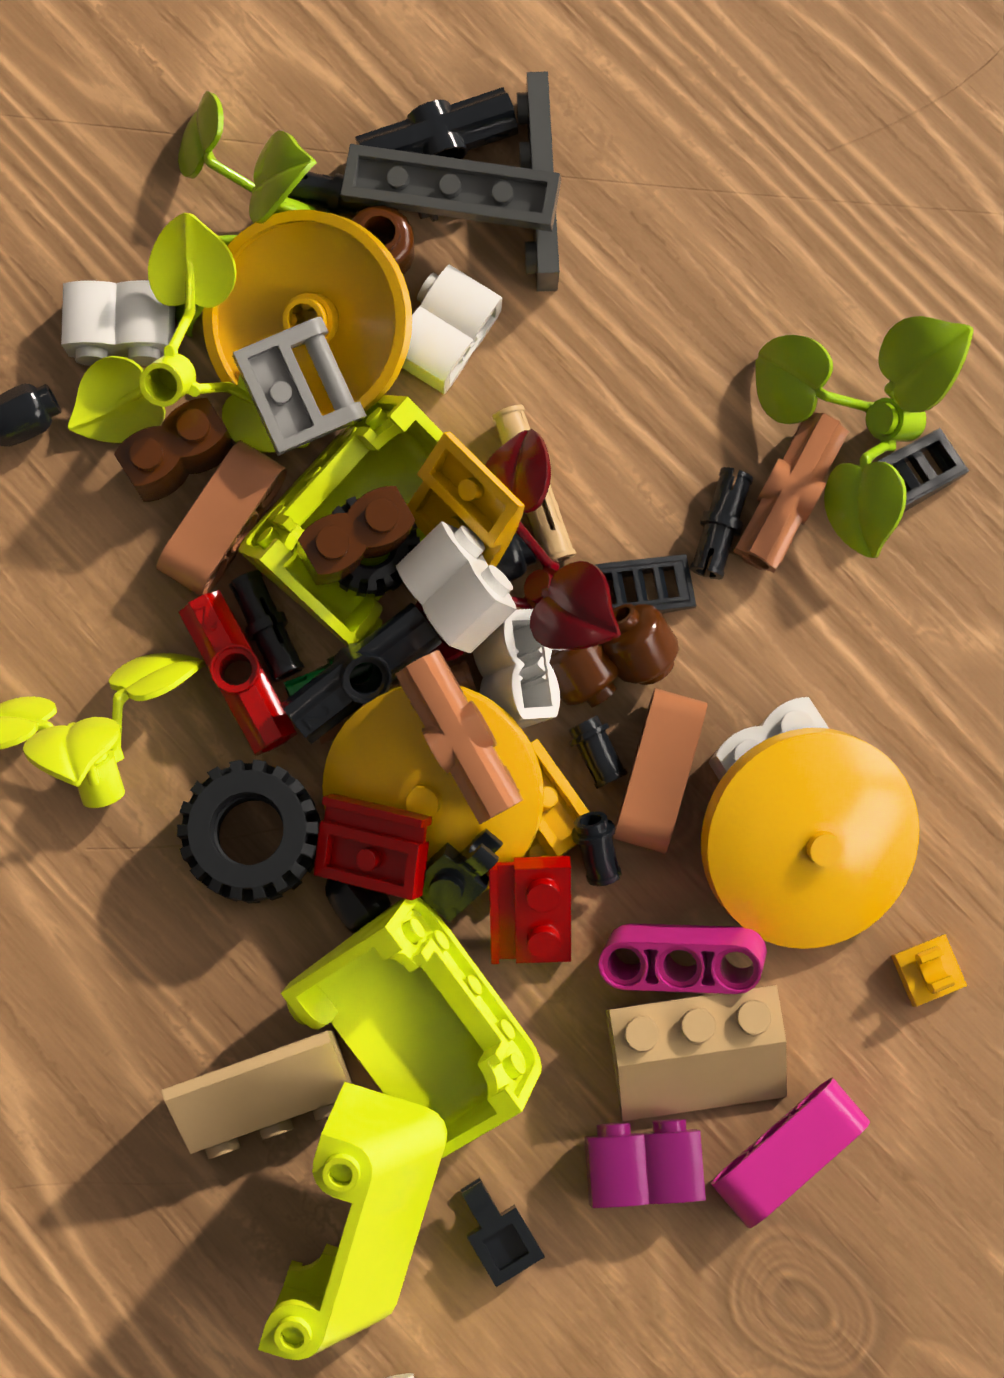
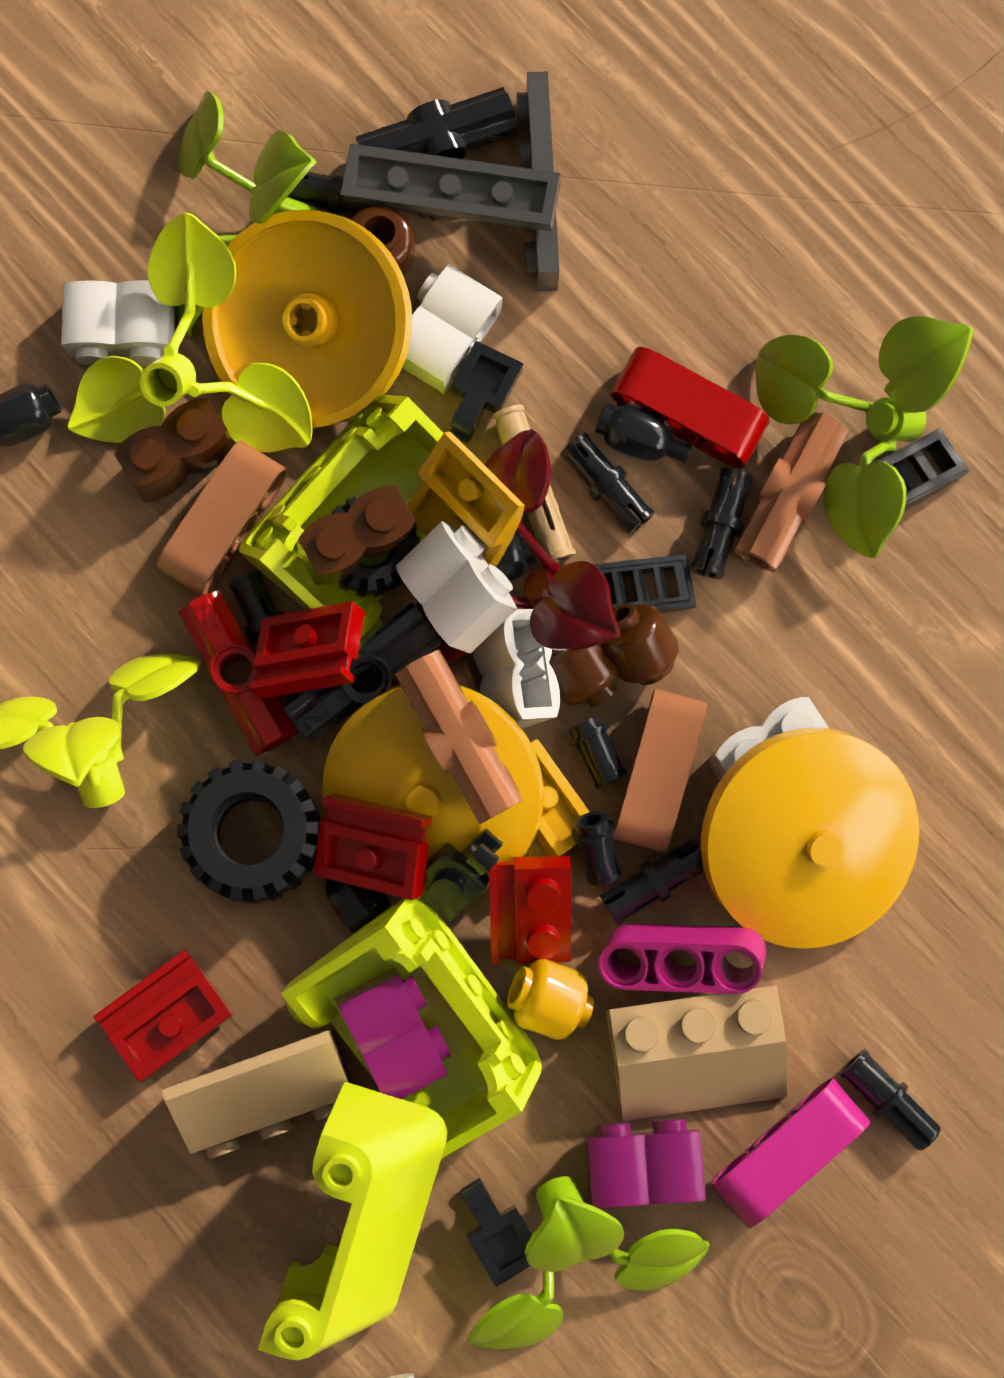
(163, 1016): none -> red plate
(283, 393): light grey plate -> none
(307, 650): none -> red plate
(392, 1034): none -> magenta brick
(483, 384): none -> black plate
(550, 999): none -> yellow head
(573, 1235): none -> lime plant
(607, 483): none -> black pin
(640, 433): none -> black plant
(654, 881): none -> black pin
(693, 405): none -> red beam
(891, 1100): none -> black axle
(929, 970): yellow tile -> none

